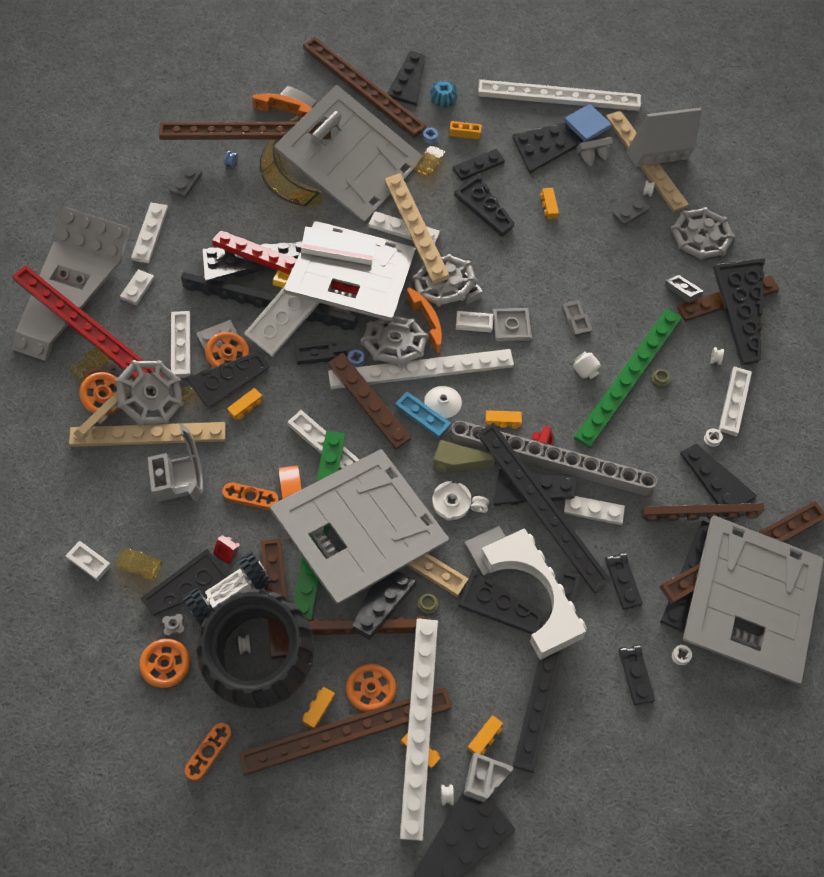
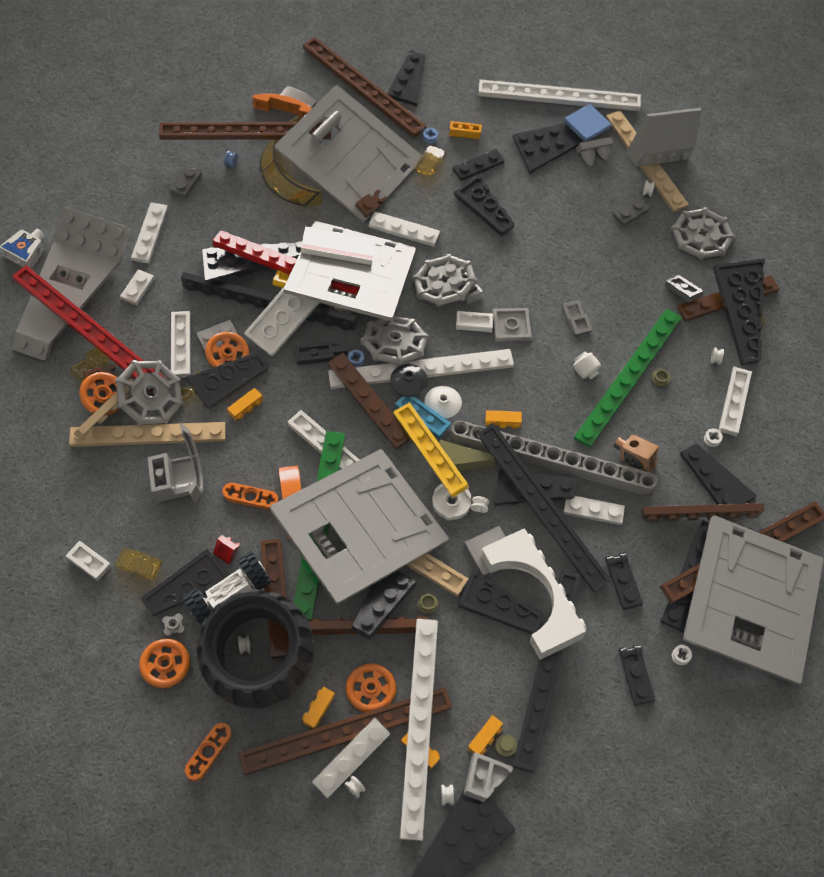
(24, 248): none -> white torso
(351, 757): none -> white plate
(355, 786): none -> white bush
(369, 204): none -> reddish brown plate
(408, 386): none -> black dish
(417, 229): tan plate -> none
(418, 302): orange slope -> none
(431, 450): none -> yellow plate
(443, 93): dark azure gear -> none
(506, 745): none -> olive plate
(545, 437): red tile -> none
(549, 203): light orange piece -> none
(638, 453): none -> medium nougat torso

